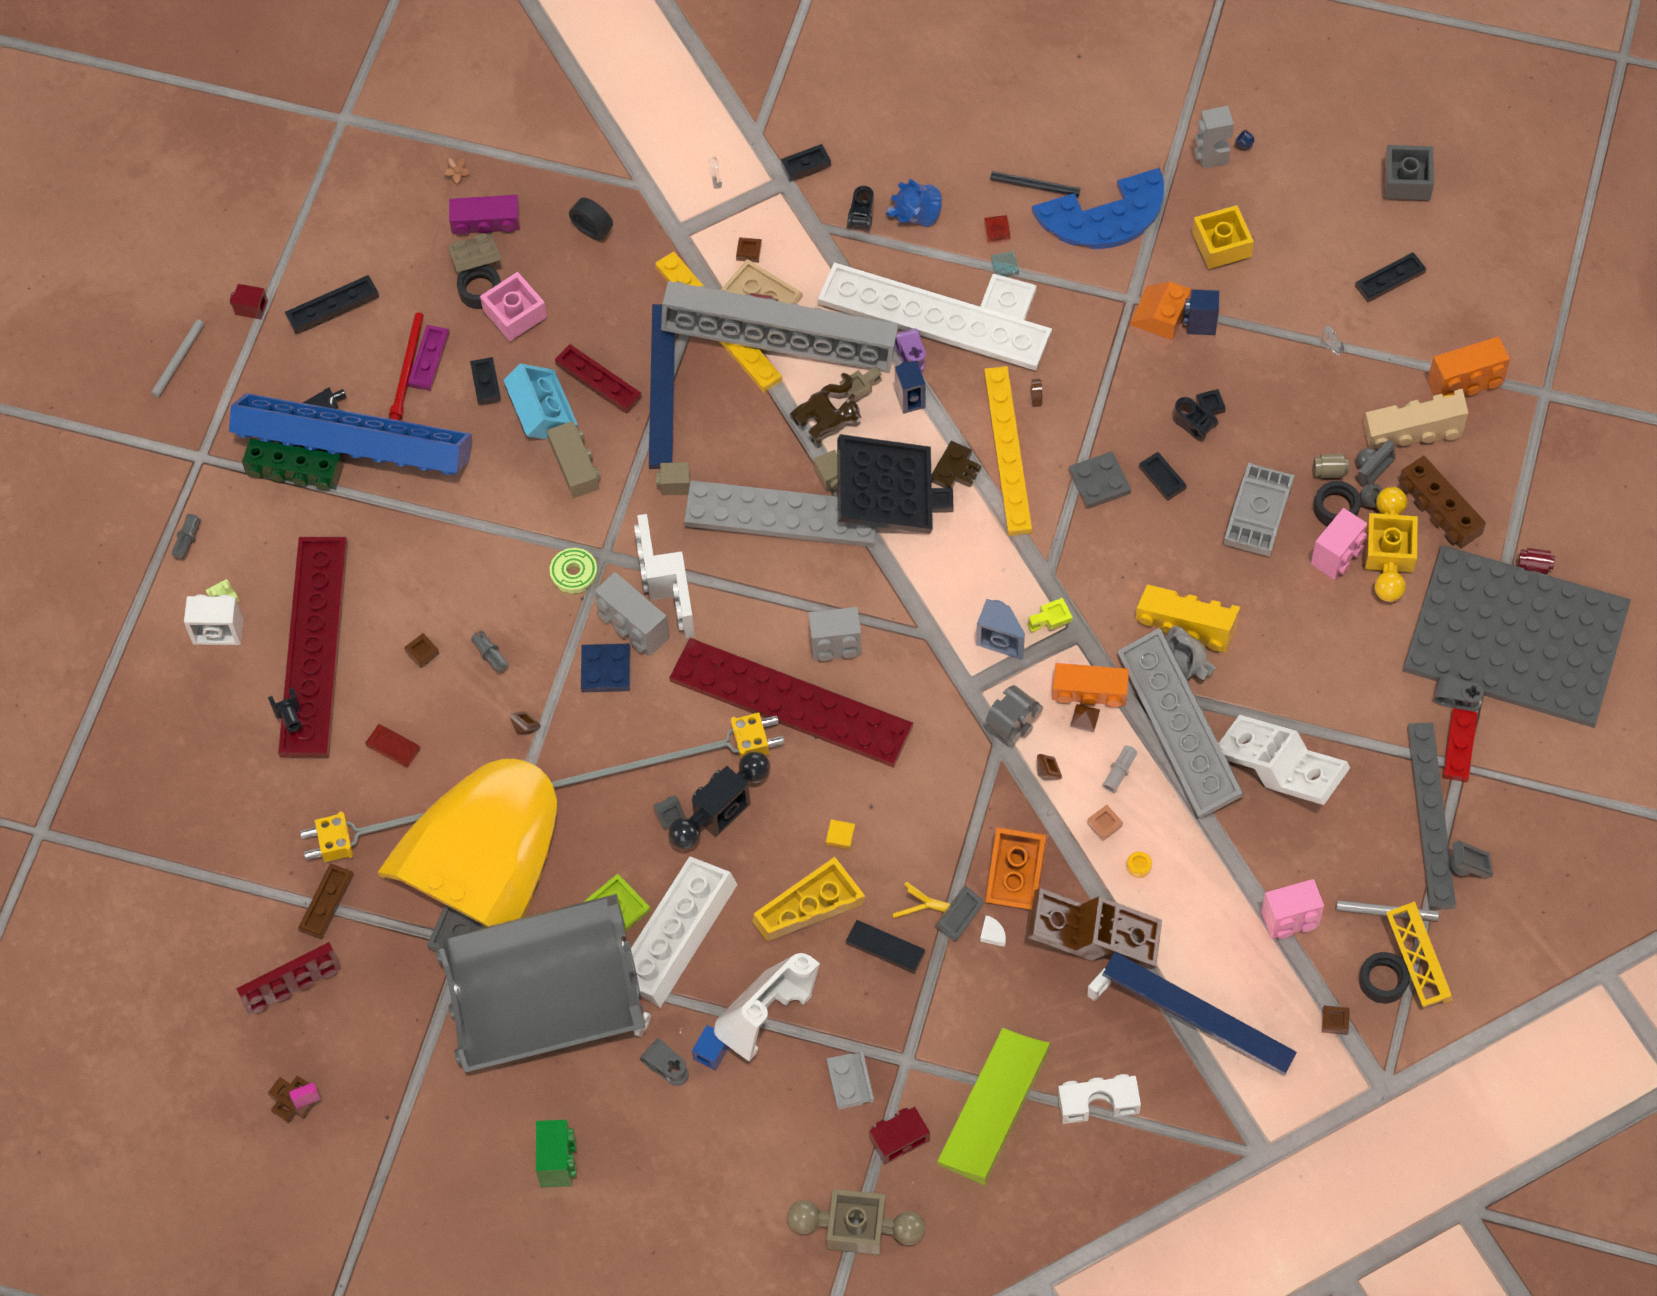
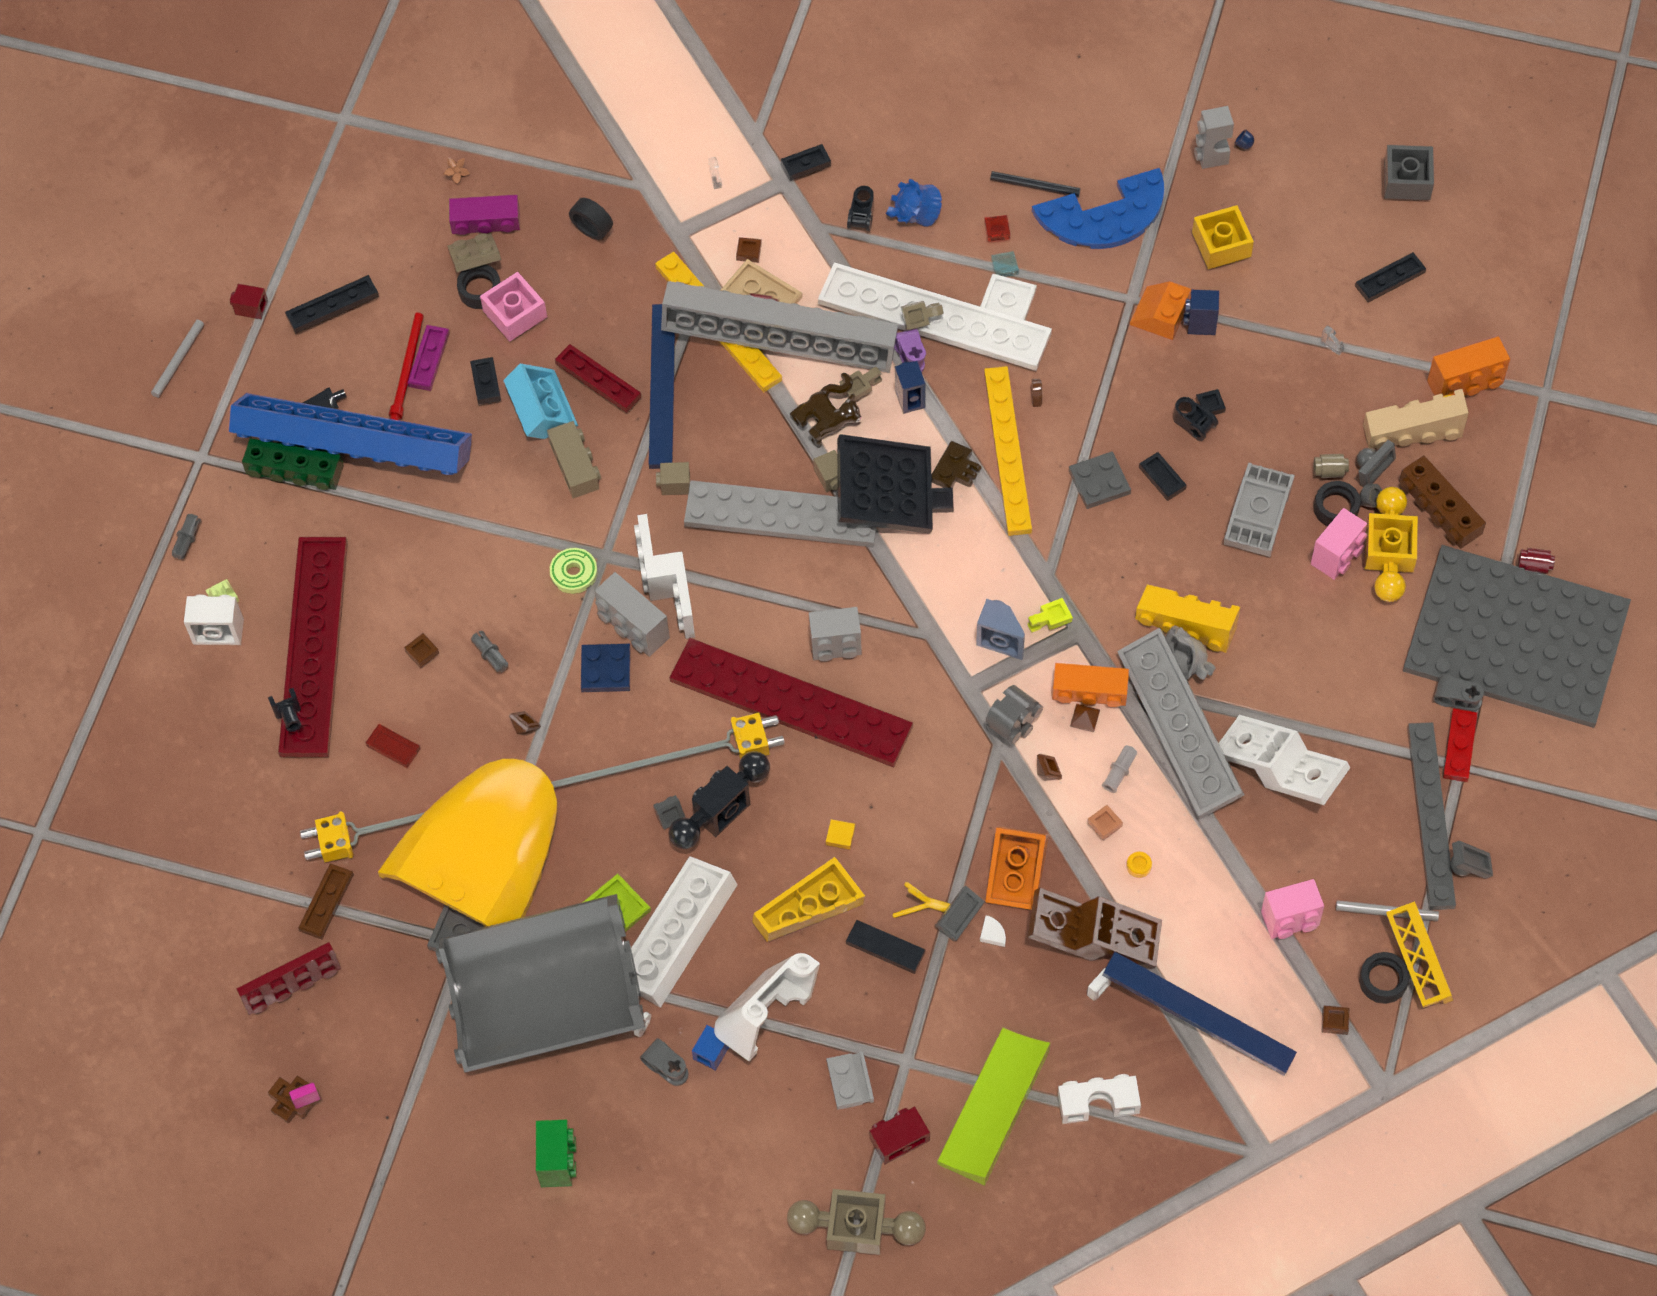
(917, 314): none -> dark tan plate

